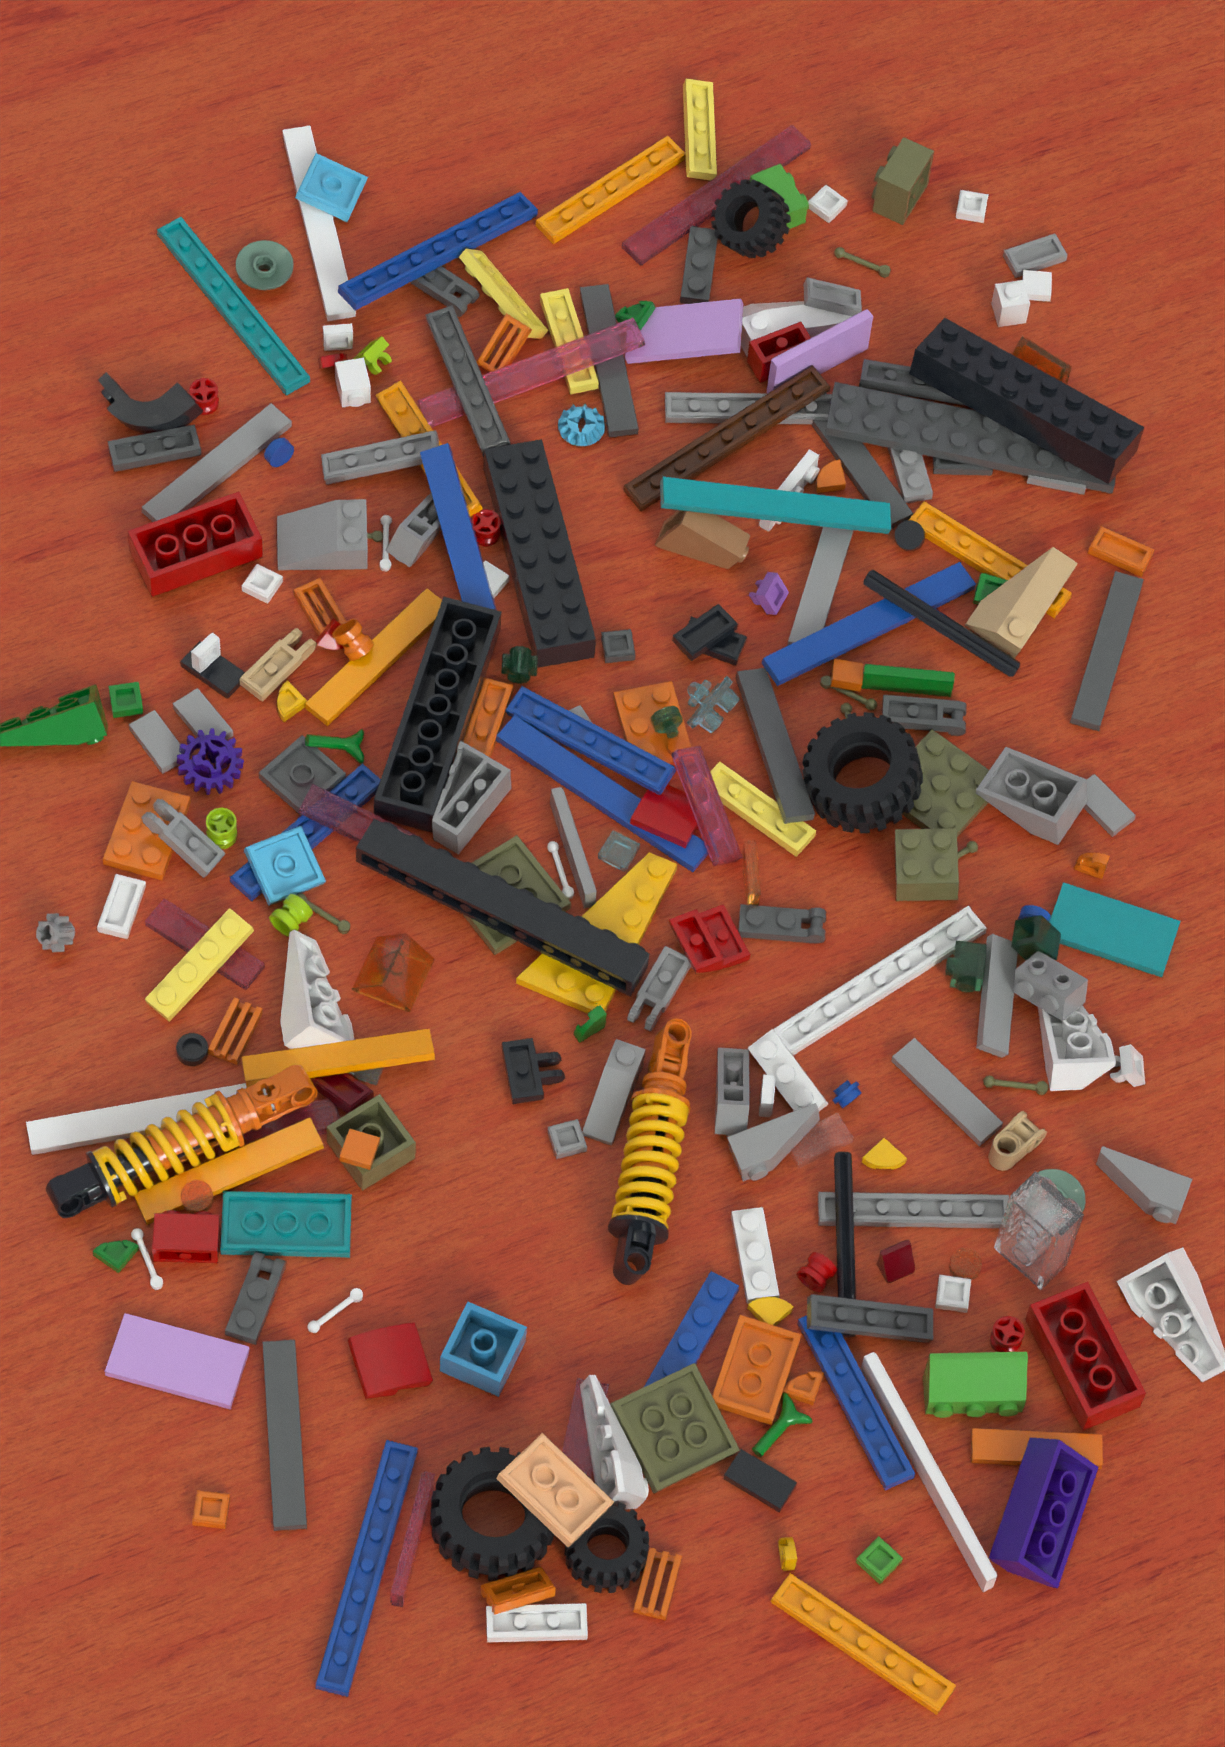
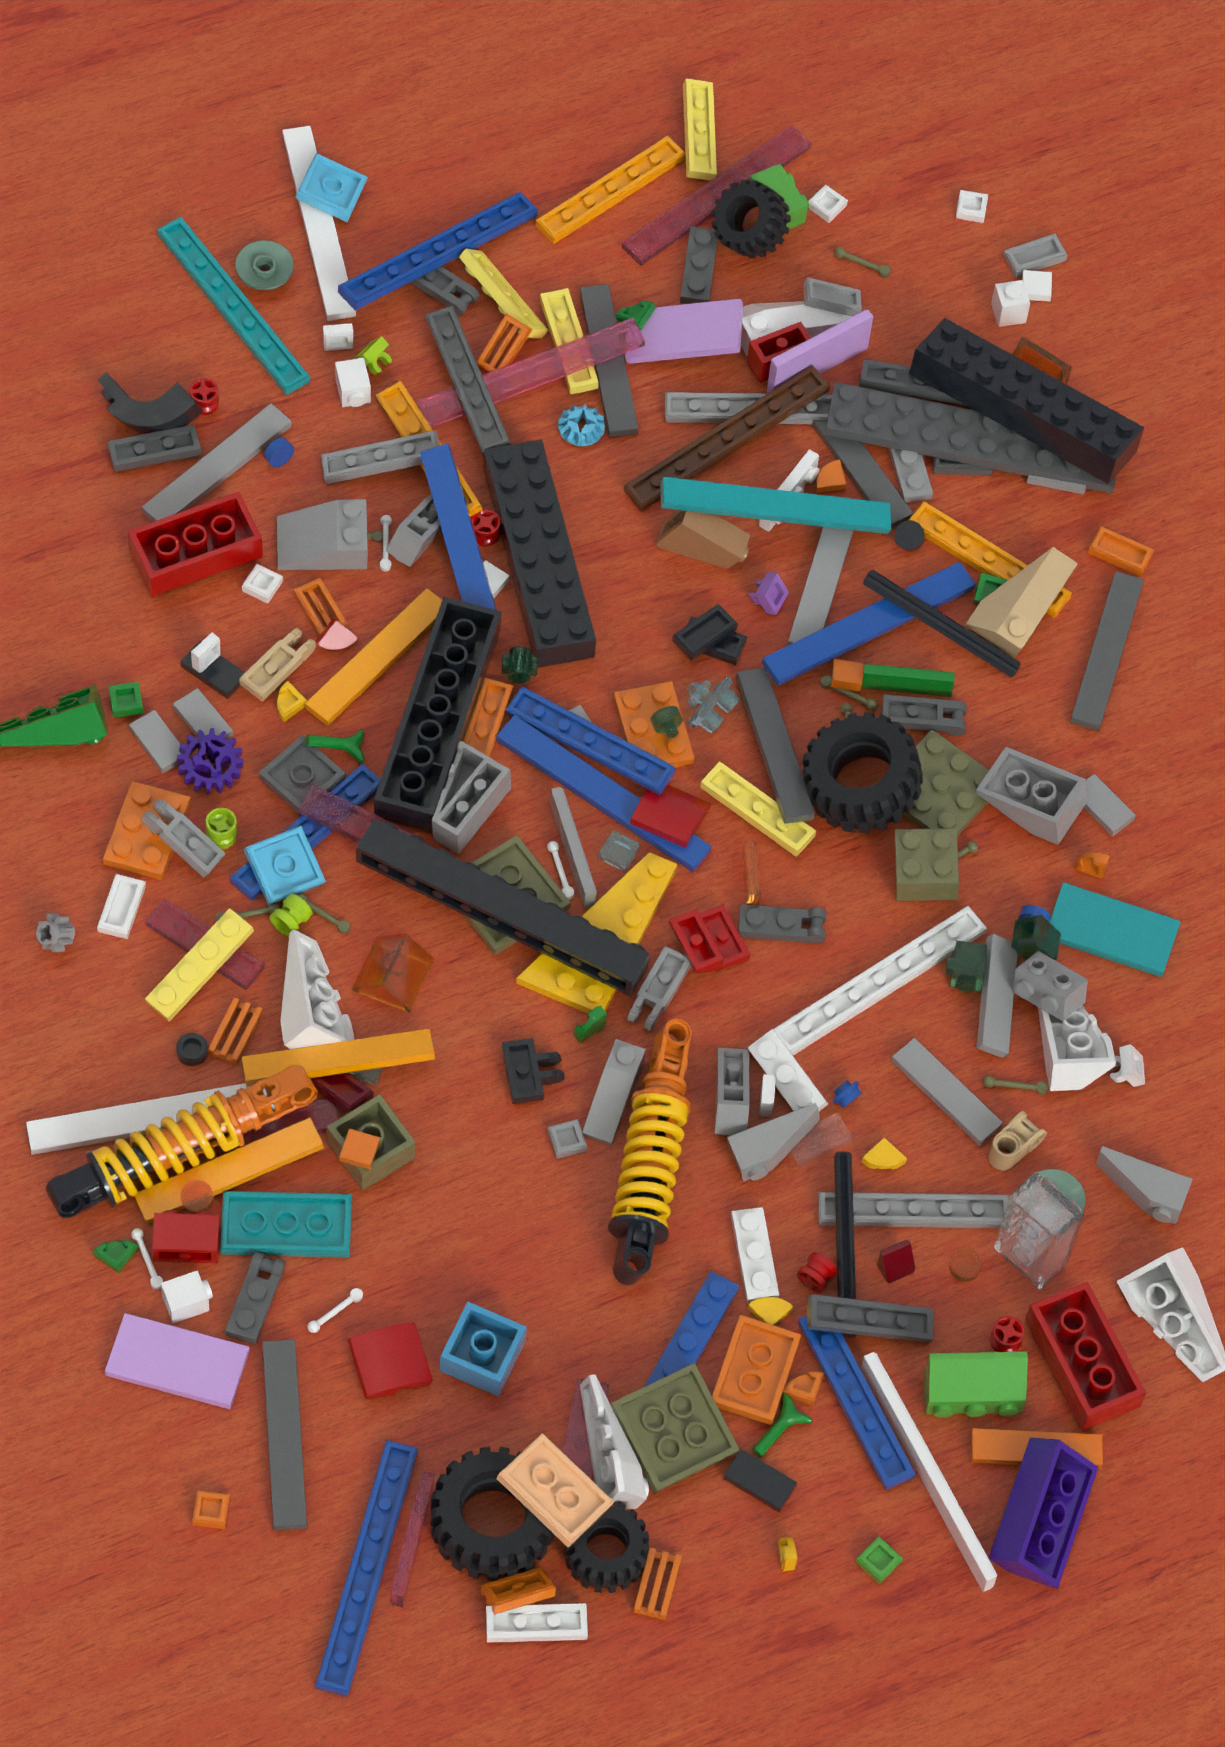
(186, 1296): none -> white brick
(270, 909): none -> olive hinge
(329, 360): red tile -> none
(353, 640): orange wheel -> none
(618, 646): dark grey tile -> none
(706, 805): clear pink tile -> none
(863, 1643): light orange tile -> none
(902, 180): olive brick -> none
(953, 1293): white tile -> none

